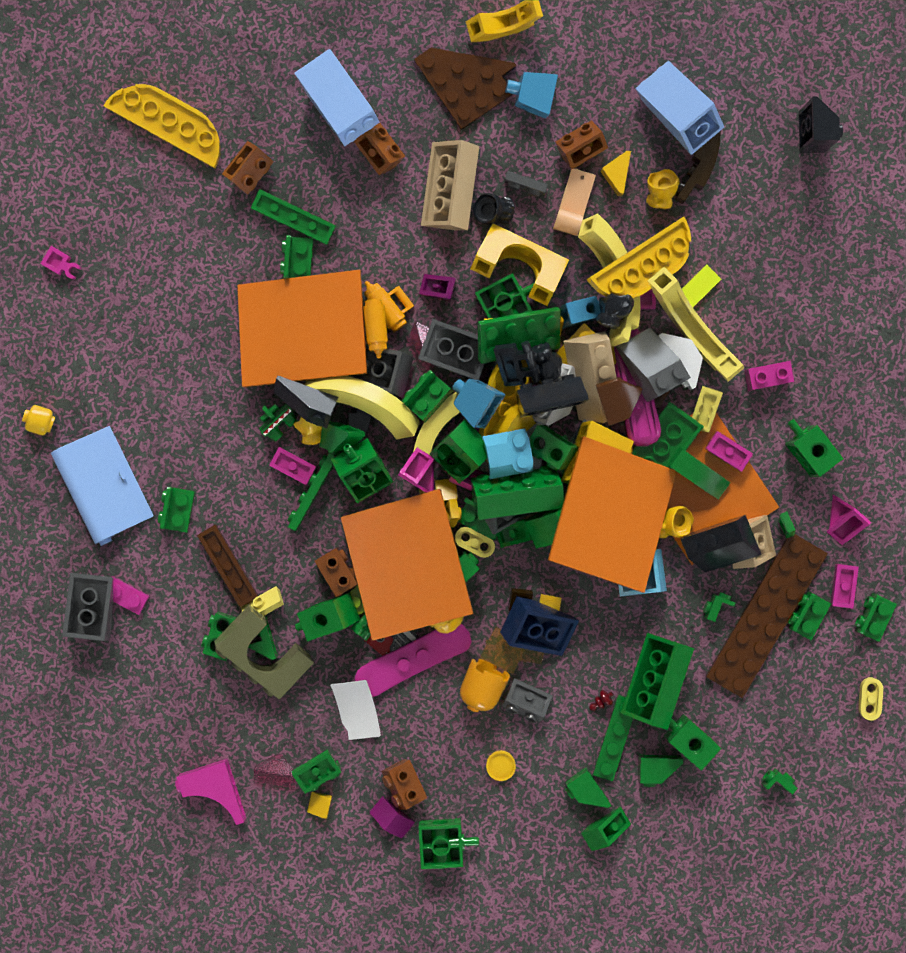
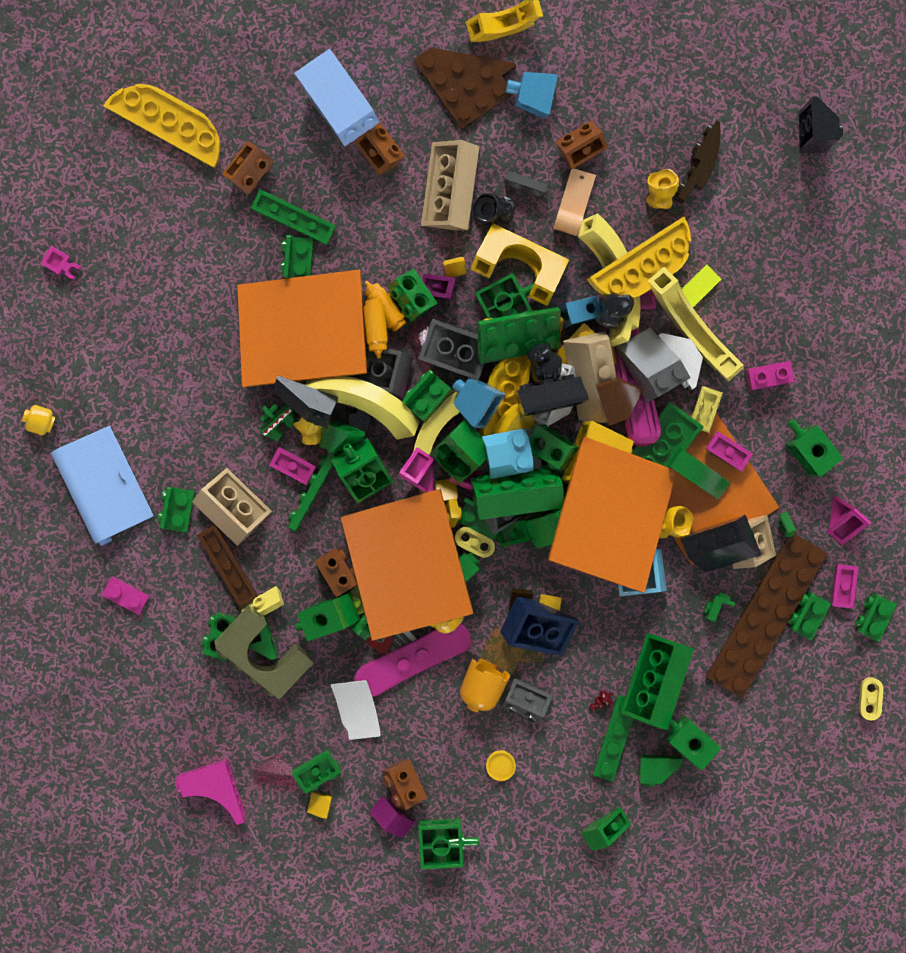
(89, 607): dark grey slope -> none
(231, 506): none -> tan slope
(415, 293): none -> green brick
(455, 267): none -> yellow slope
(511, 366): black plate -> none
(586, 790): green slope -> none
(616, 172): yellow slope -> none
(680, 107): light blue slope -> none
(785, 780): green bracket -> none

